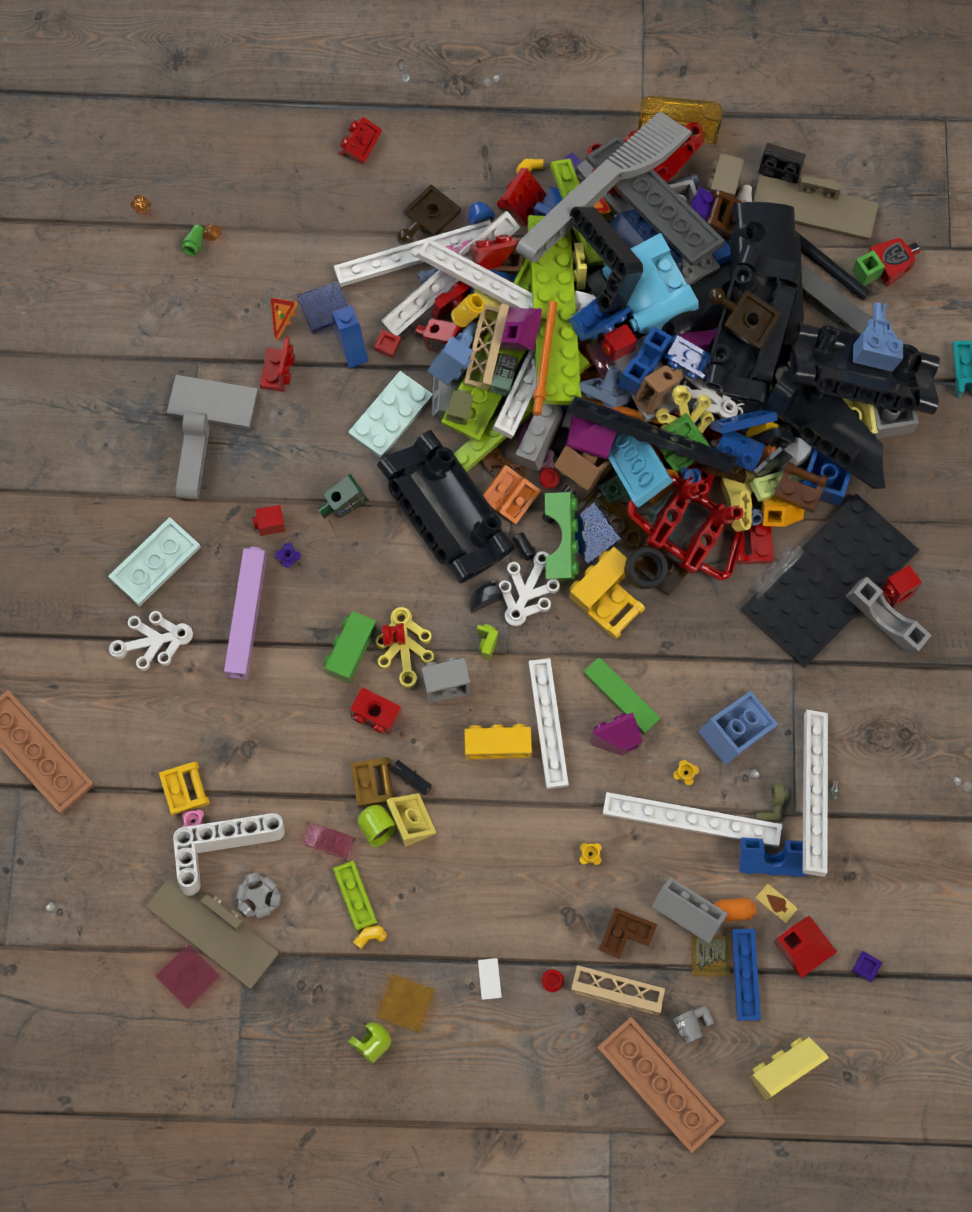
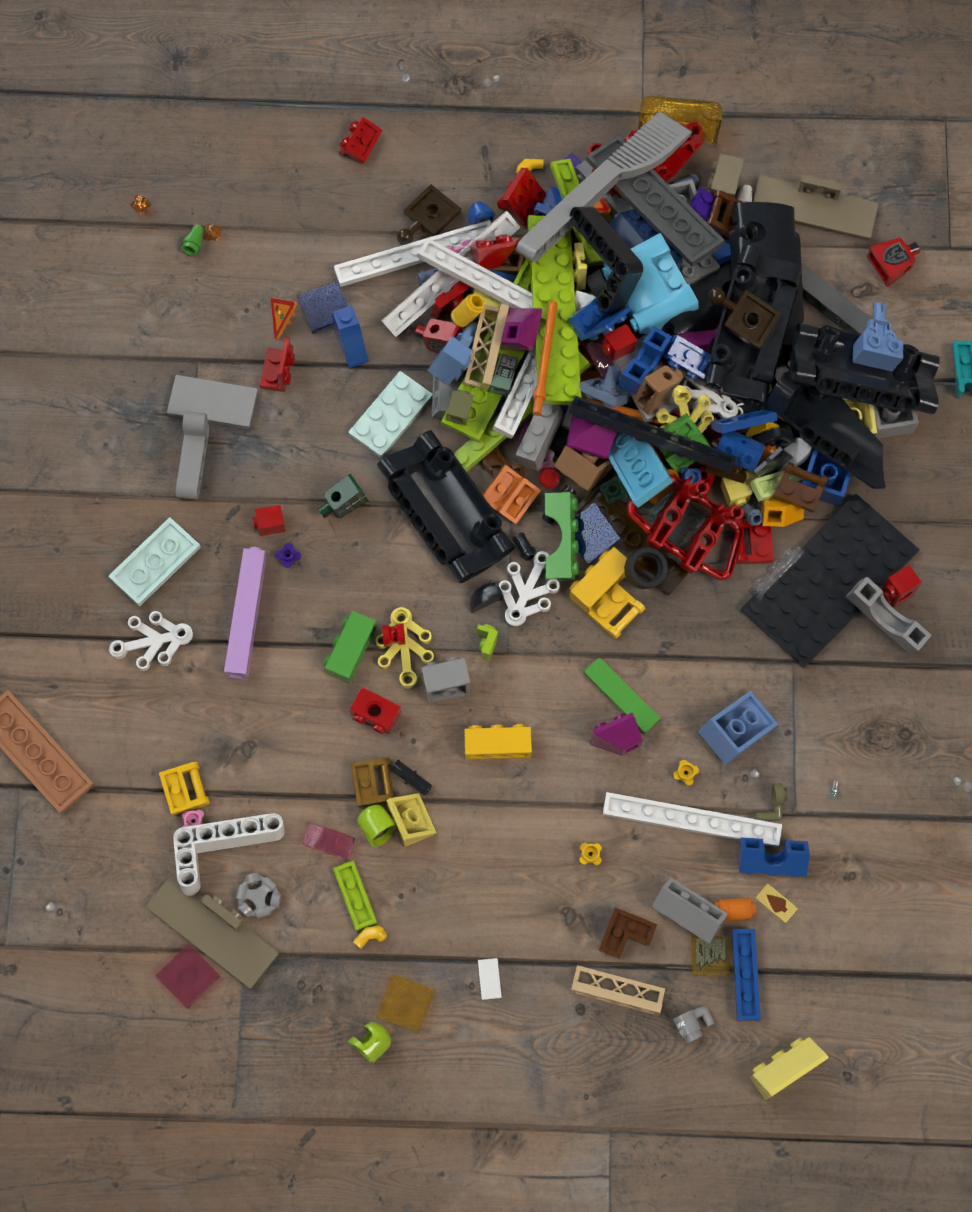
(387, 343): red plate -> none
(548, 723): white plate -> none
(552, 980): red plate -> none
(661, 1085): nougat plate -> none
(743, 500): light yellow beam -> none
(781, 163): black slope -> none
(804, 946): red slope -> none
(815, 793): white plate -> none
(833, 268): black axle -> none
(866, 966): dark purple tile -> none
(868, 268): bright green brick -> none

